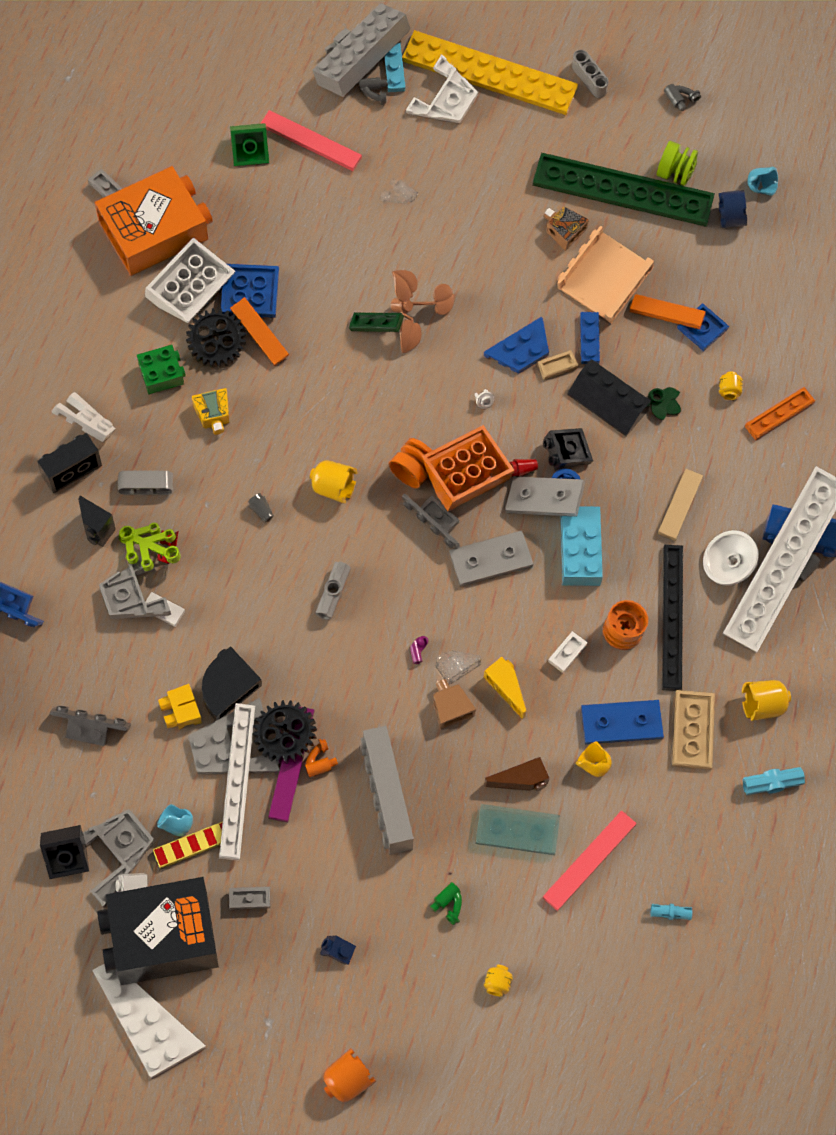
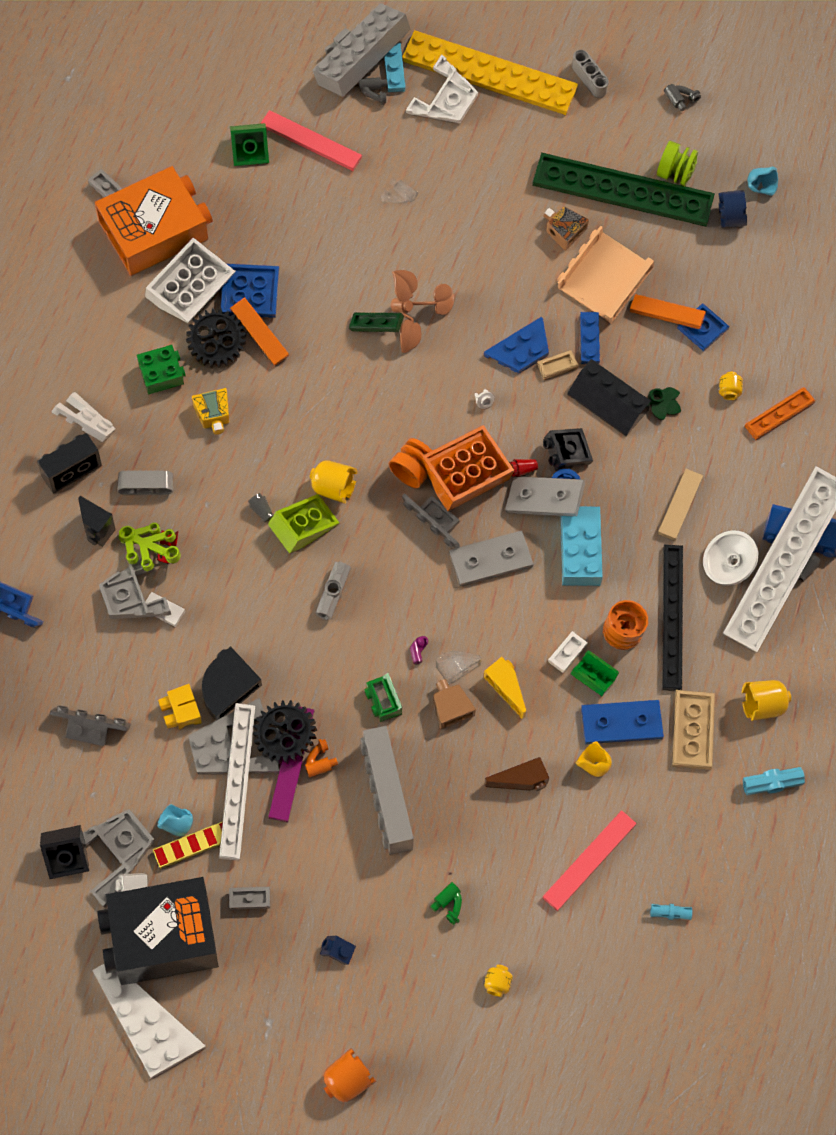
(302, 523): none -> lime slope
(384, 698): none -> green window
(517, 829): clear light blue plate -> none
(595, 673): none -> green bracket

